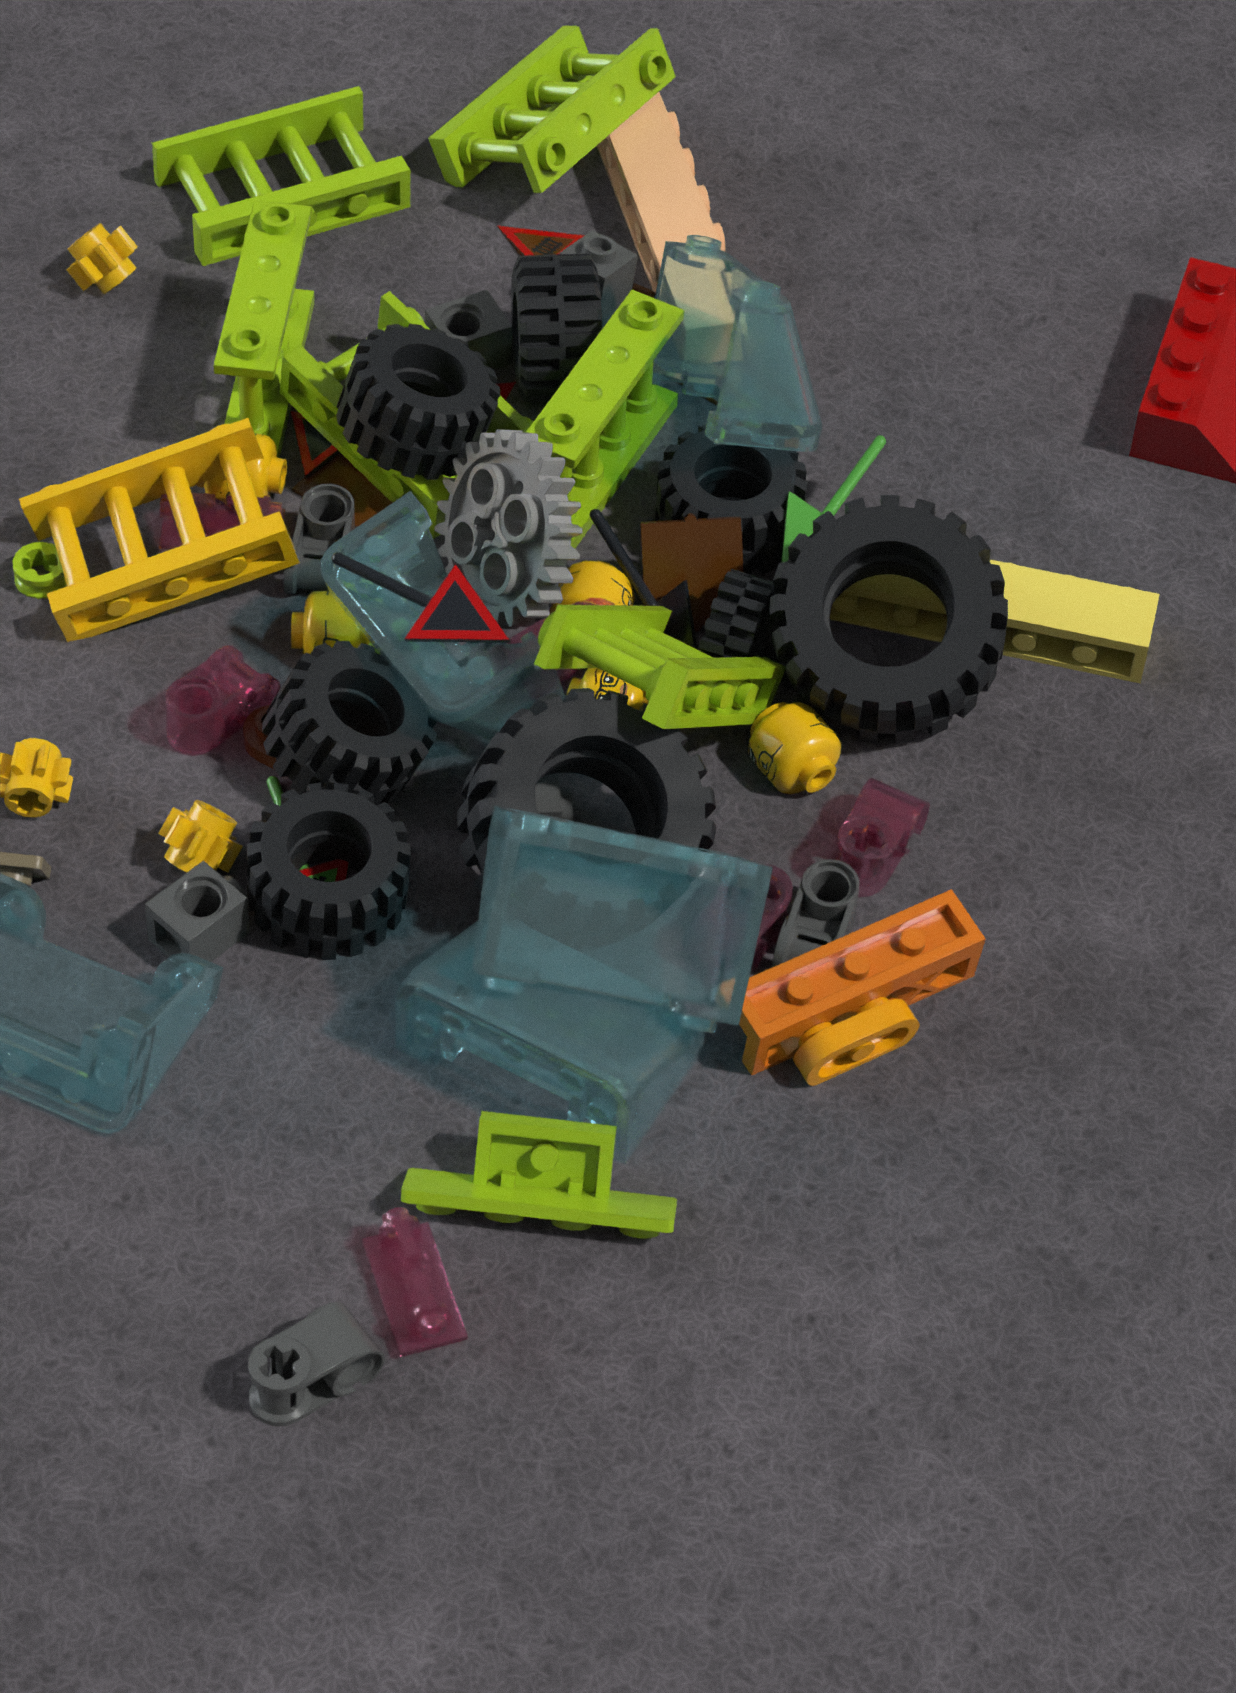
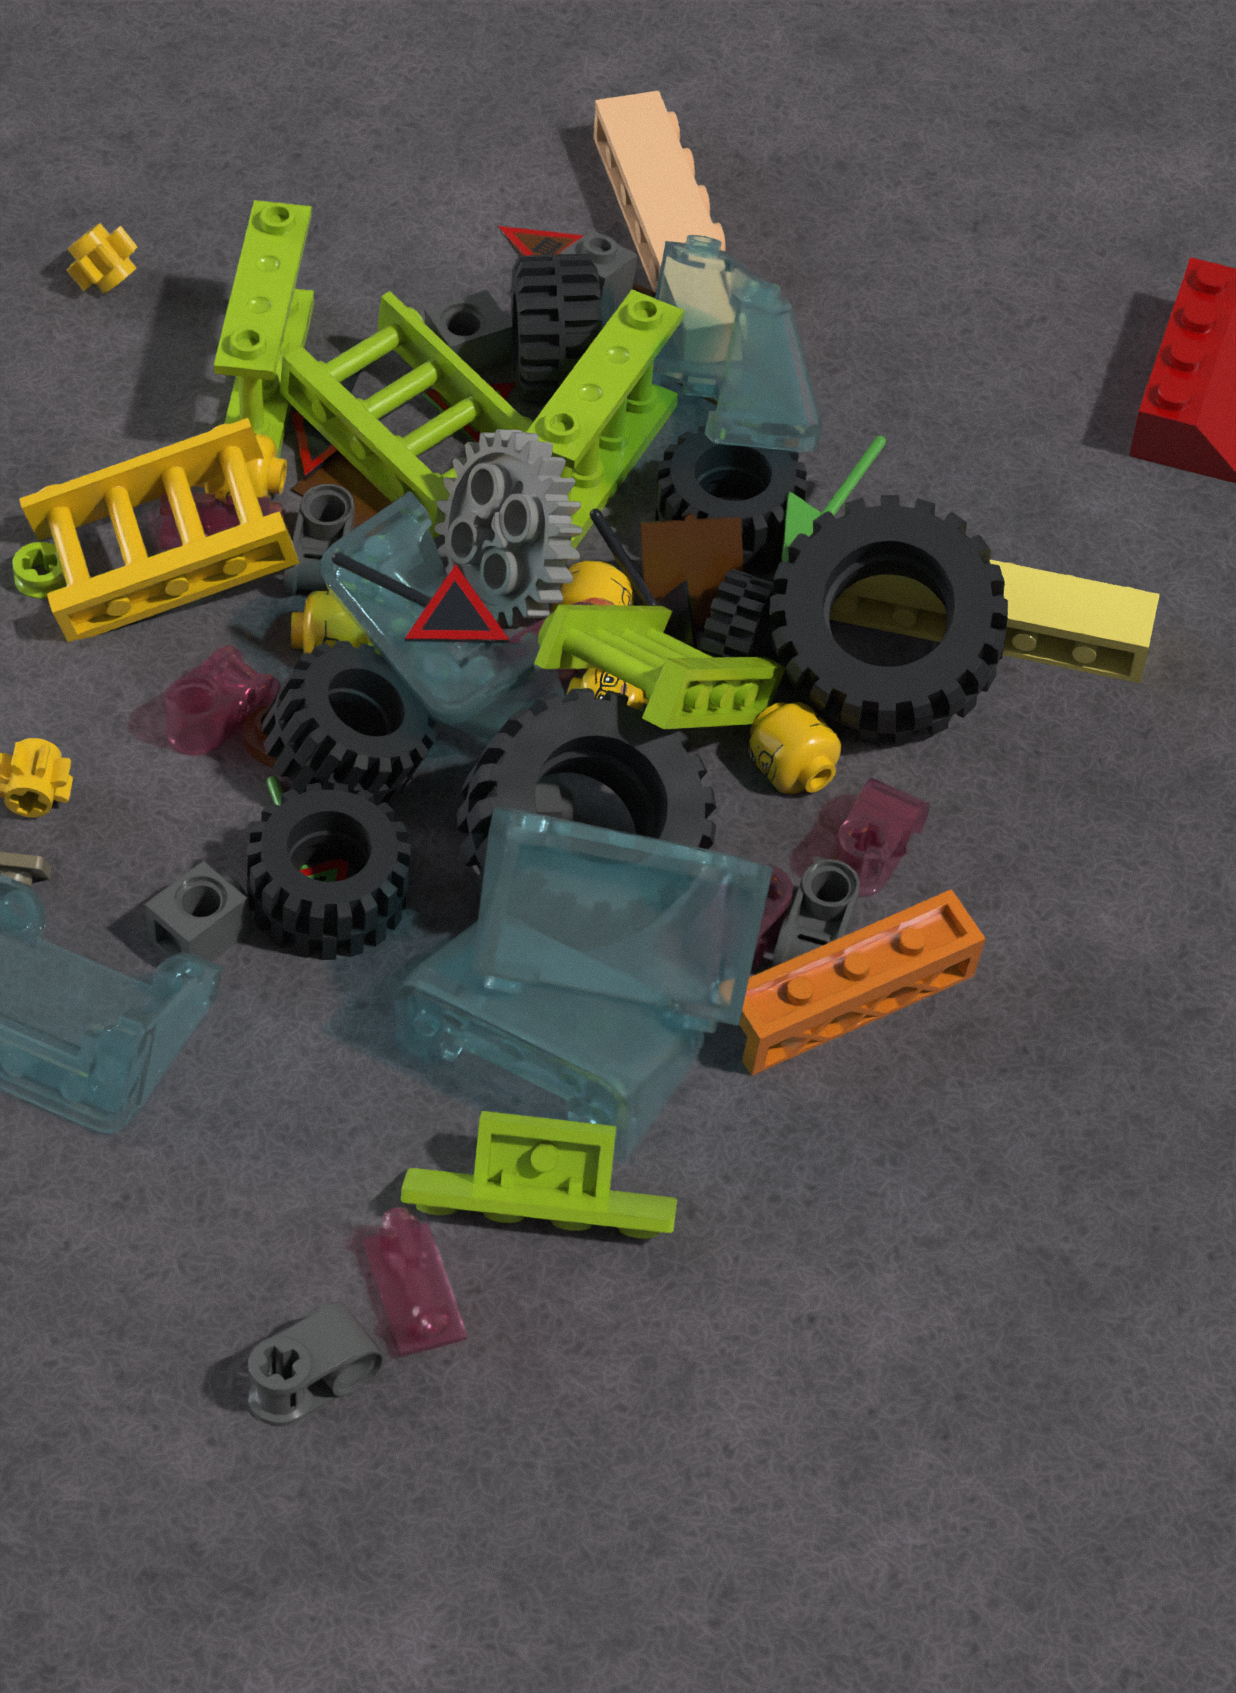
(200, 836): yellow gear -> none
(335, 200): lime fence -> none
(416, 400): black tyre -> none
(525, 102): lime fence -> none
(870, 1033): light orange plate -> none

